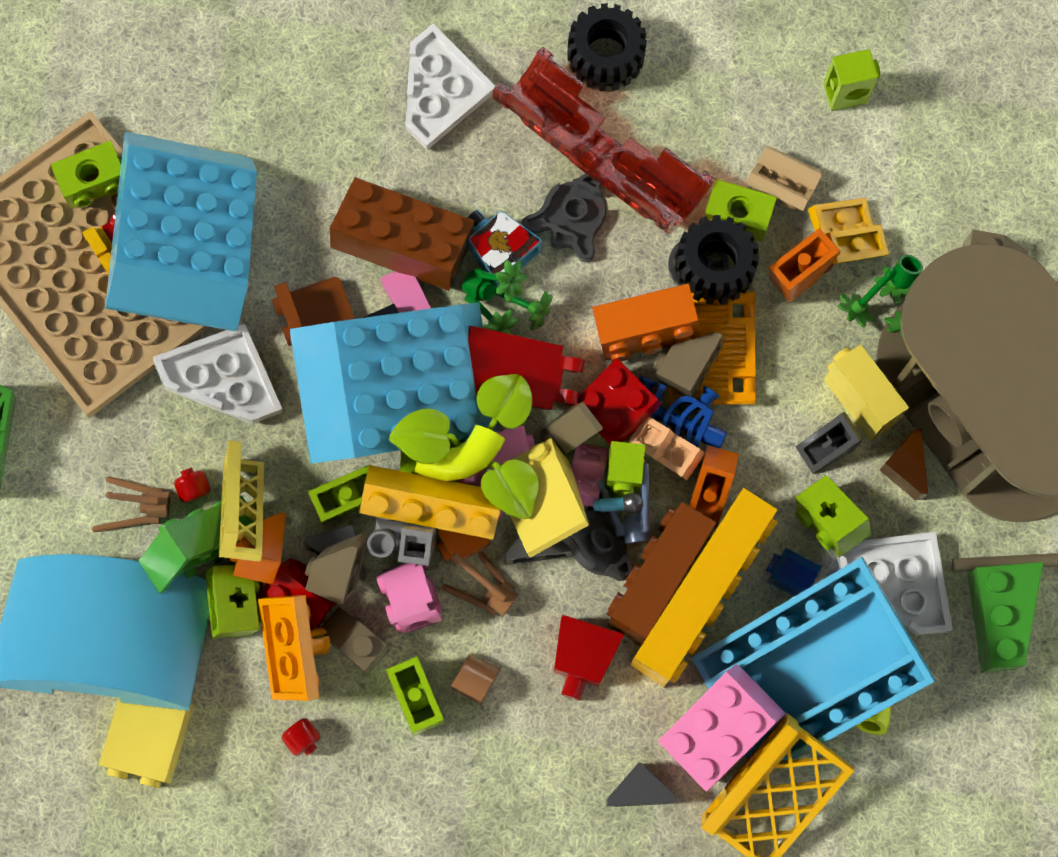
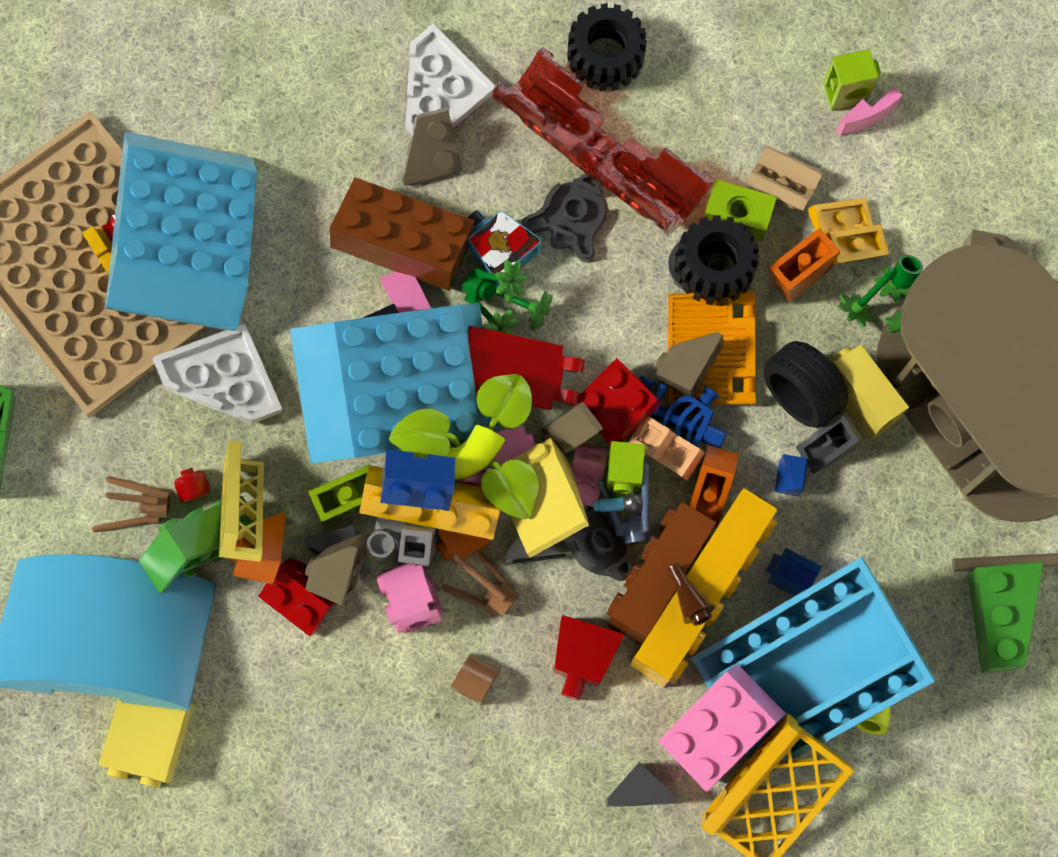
(74, 170): lime brick -> none
(225, 616): lime brick -> none
(291, 647): light orange plate -> none
(301, 737): red piece -> none
(312, 305): dark orange bracket -> none
(354, 640): dark tan slope -> none
(415, 696): lime brick -> none
(417, 480): none -> blue brick
(432, 148): none -> dark tan wing
(646, 322): orange brick -> none
(693, 603): none -> reddish brown cone
(791, 475): none -> blue slope
(806, 384): none -> black tyre
(832, 516): lime brick -> none
(864, 115): none -> bright pink slope
(908, 468): reddish brown slope -> none
(910, 577): white plate -> none

